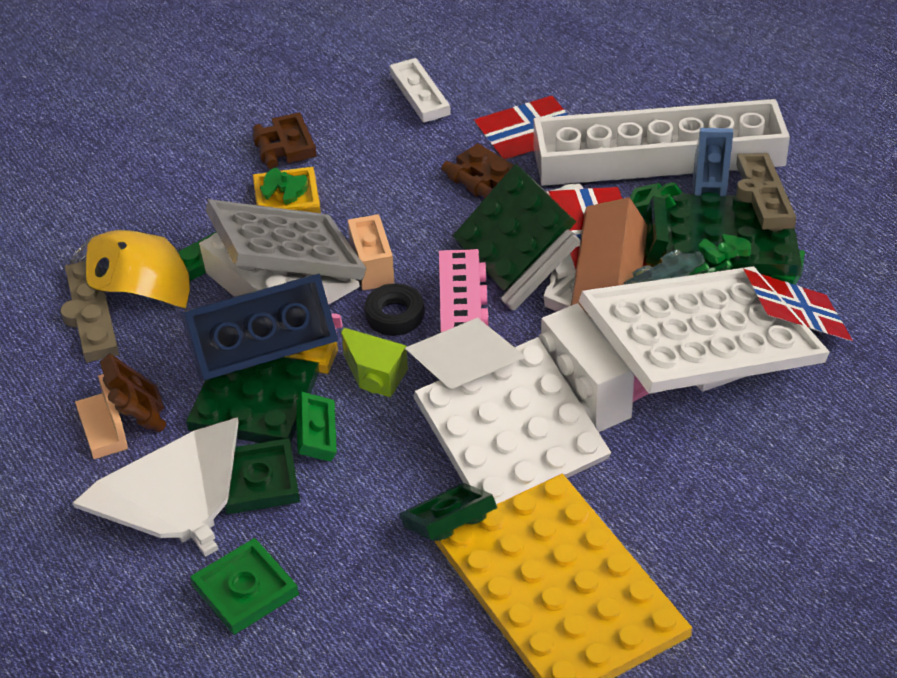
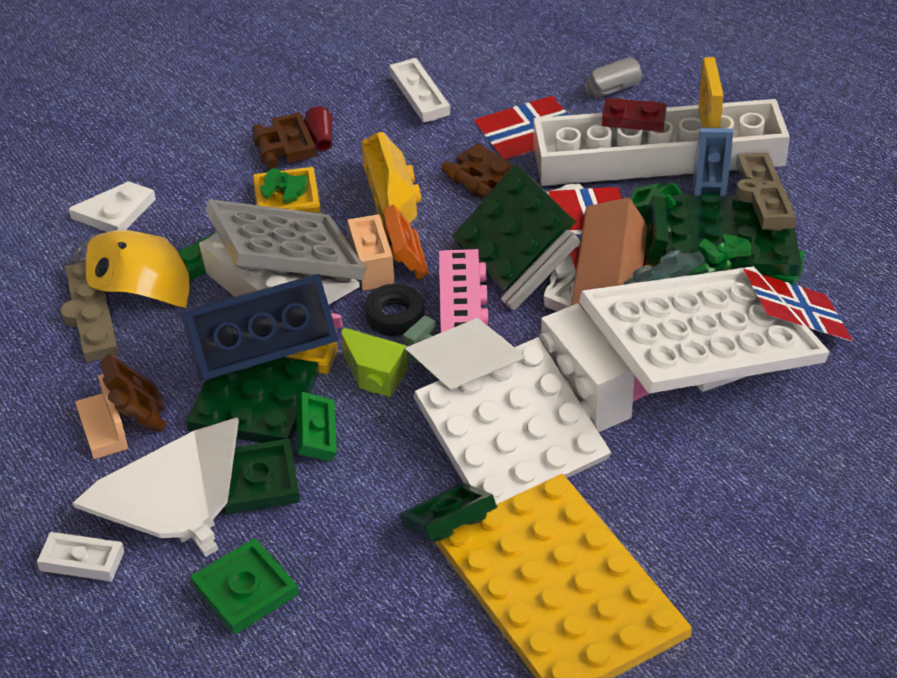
(80, 556): none -> white plate
(114, 208): none -> white wing
(319, 125): none -> dark red cone
(389, 177): none -> yellow wedge
(405, 242): none -> orange plate
(419, 331): none -> sand green plate
(613, 77): none -> light grey arm
(634, 114): none -> dark red plate
(710, 94): none -> yellow tile

